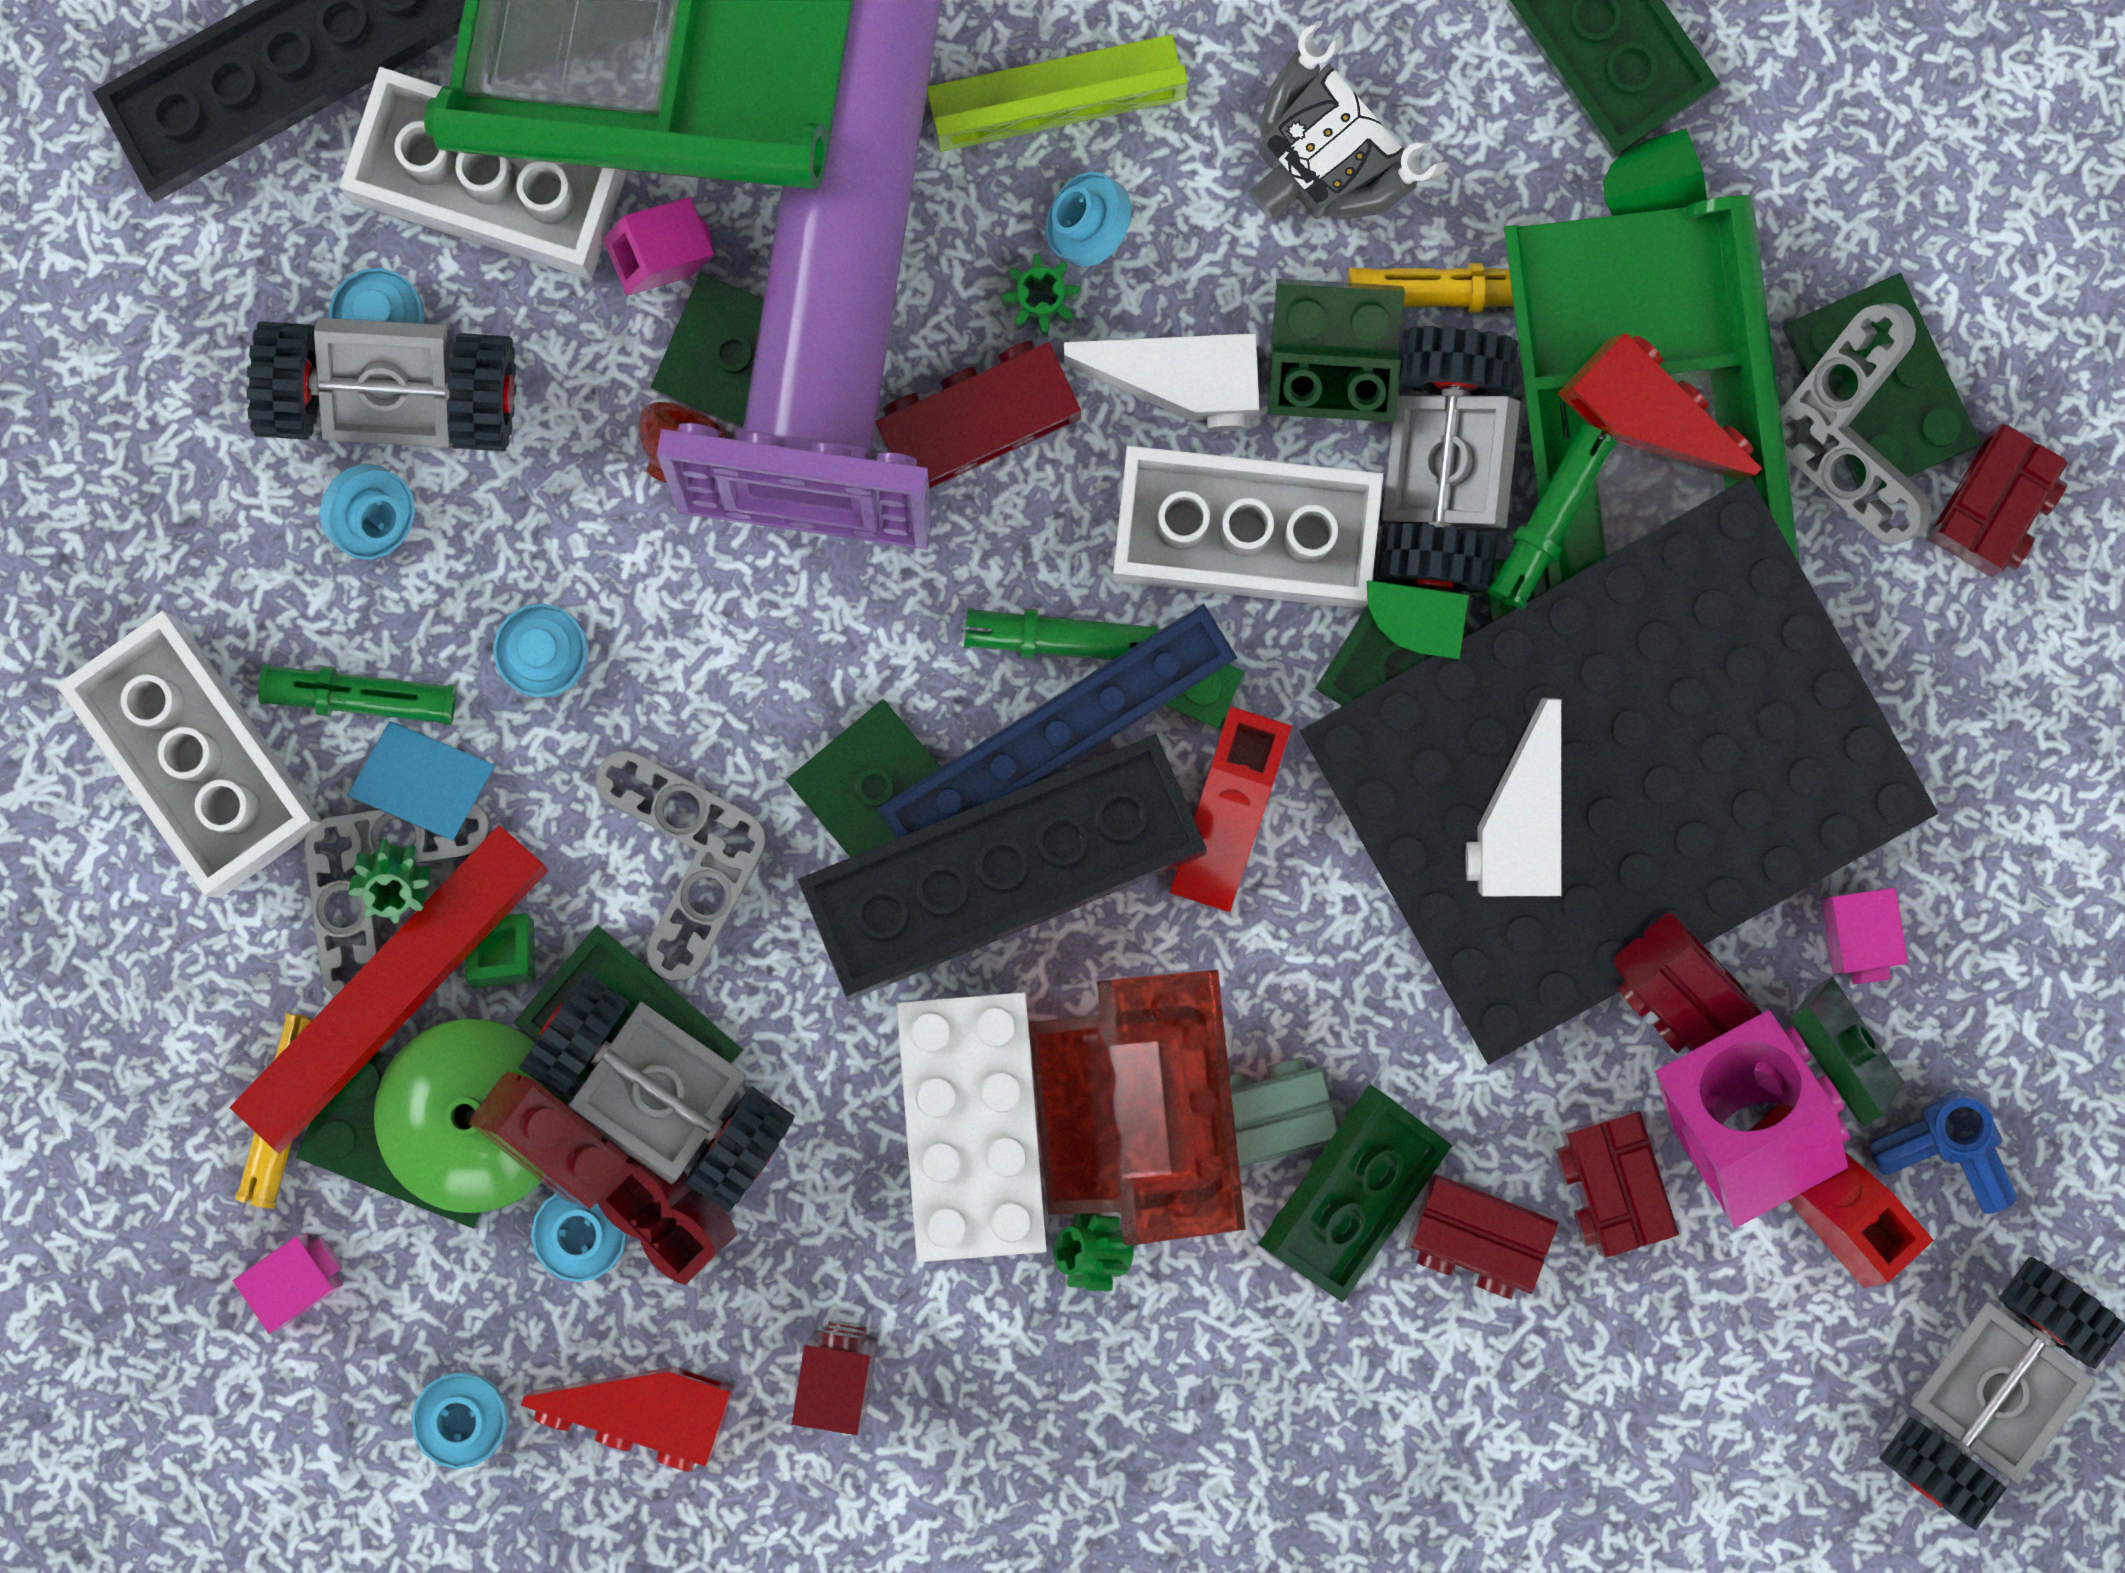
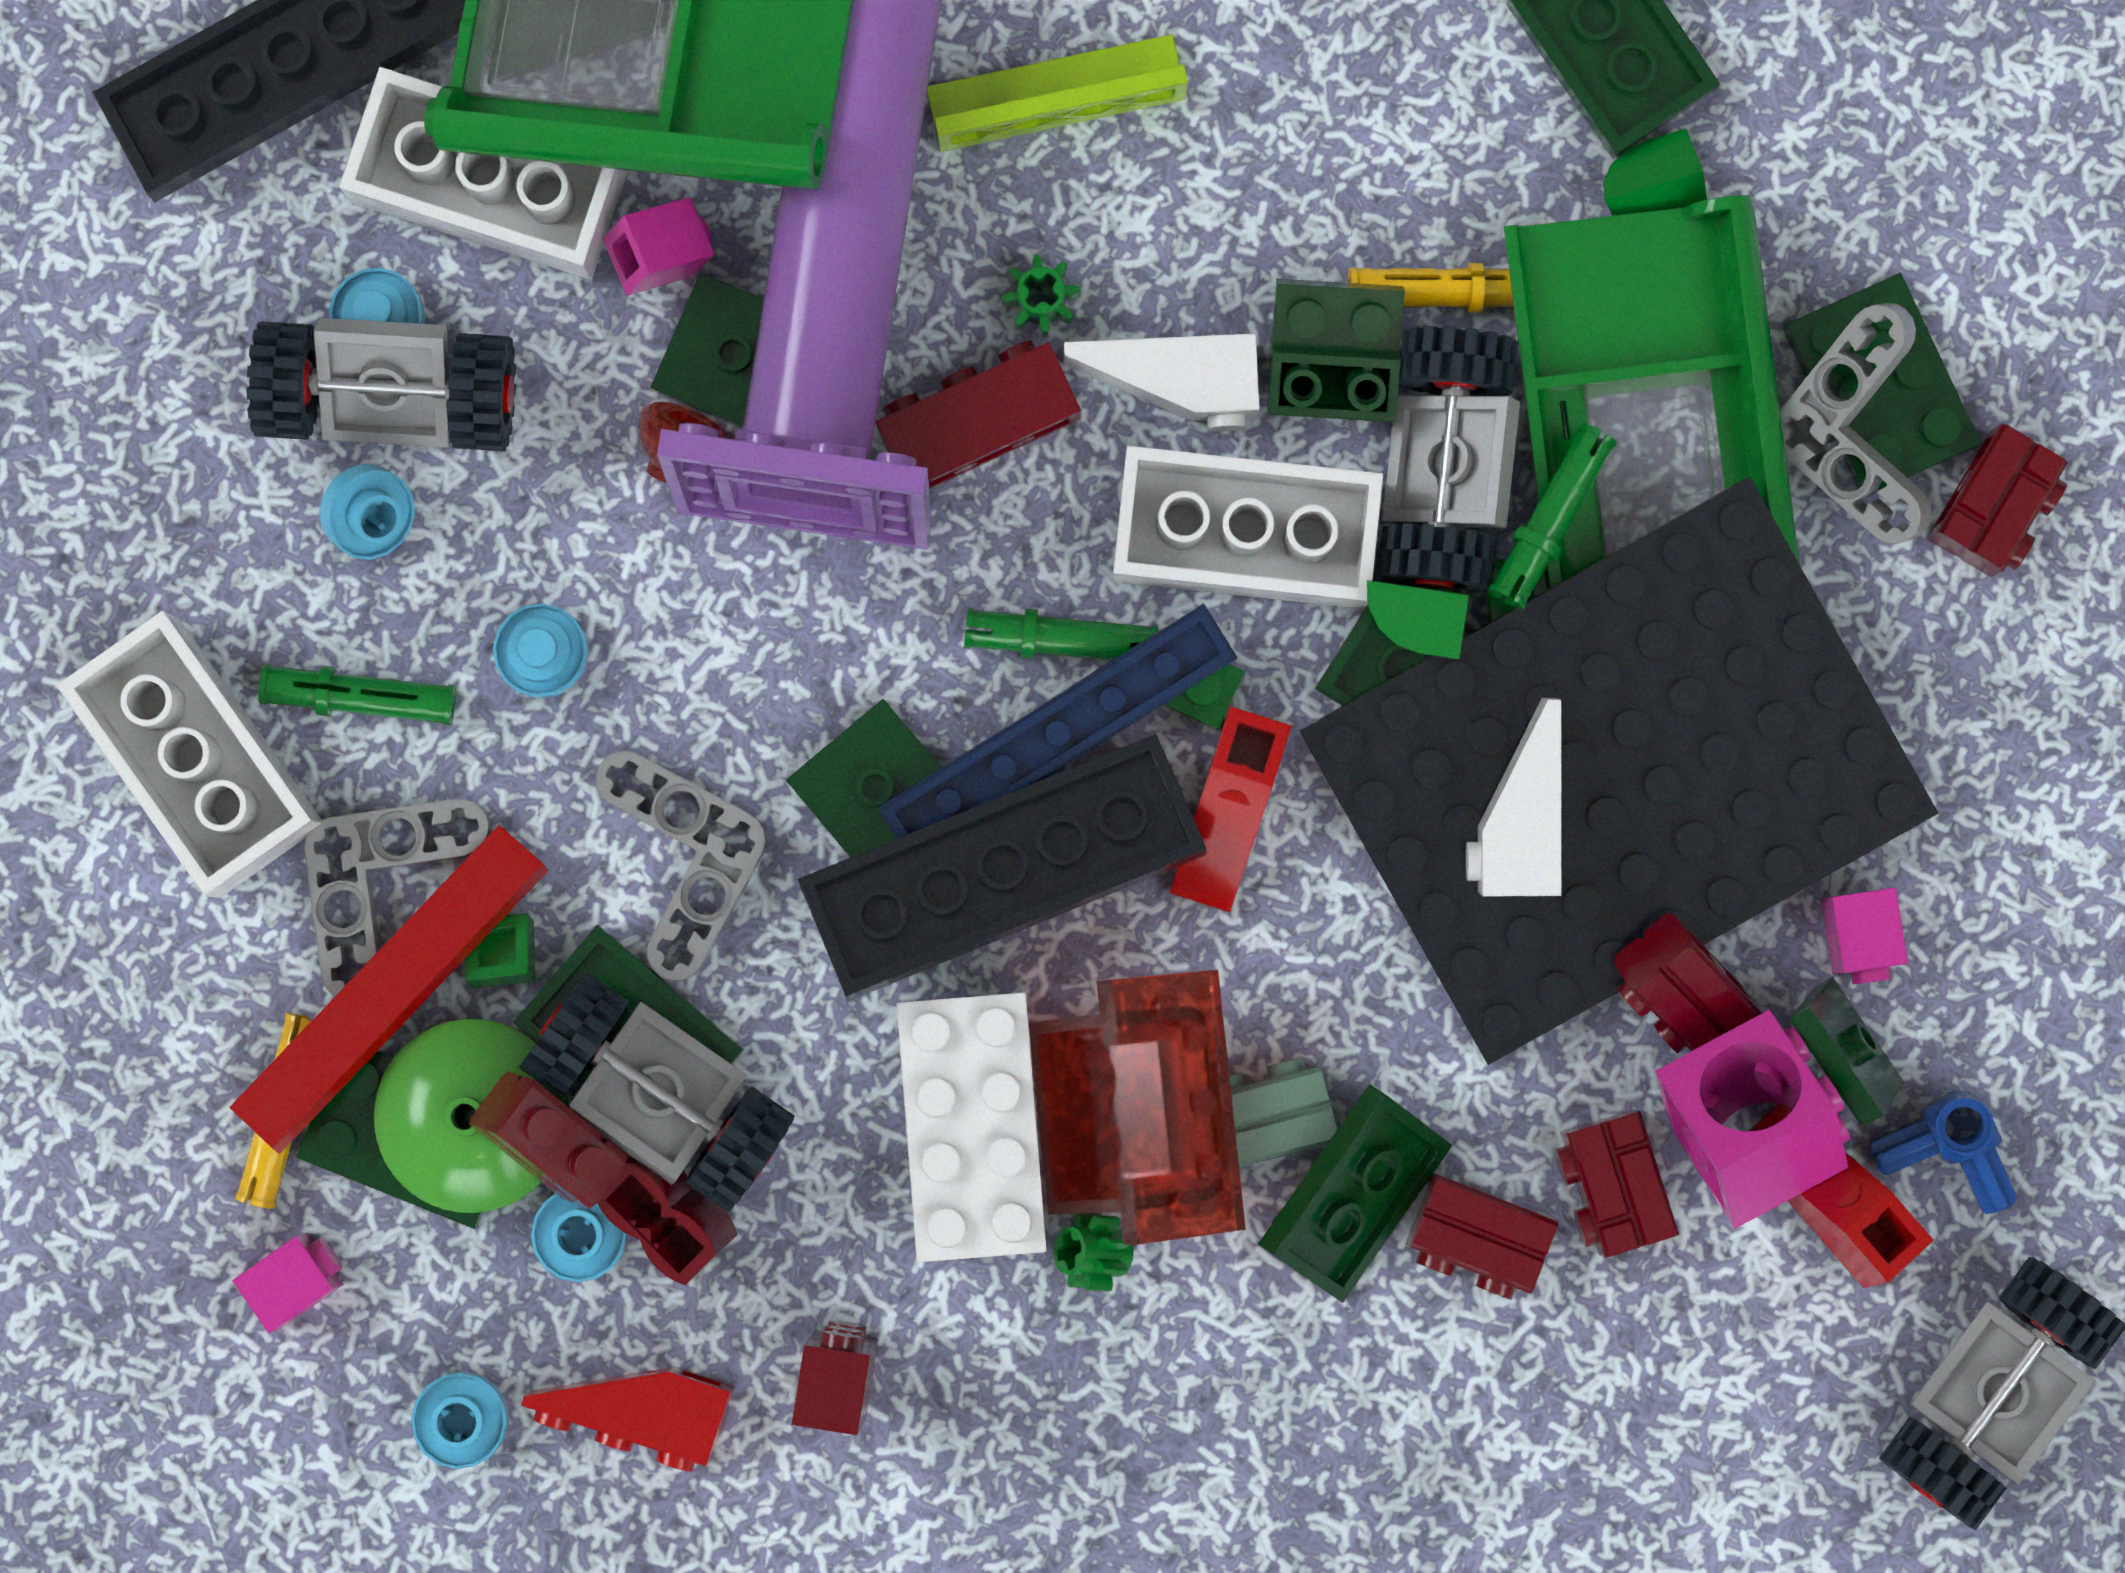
(389, 881): green gear -> none
(421, 780): dark azure sticker -> none
(1088, 219): medium azure plate -> none
(1329, 144): torso -> none
(1645, 409): red slope -> none

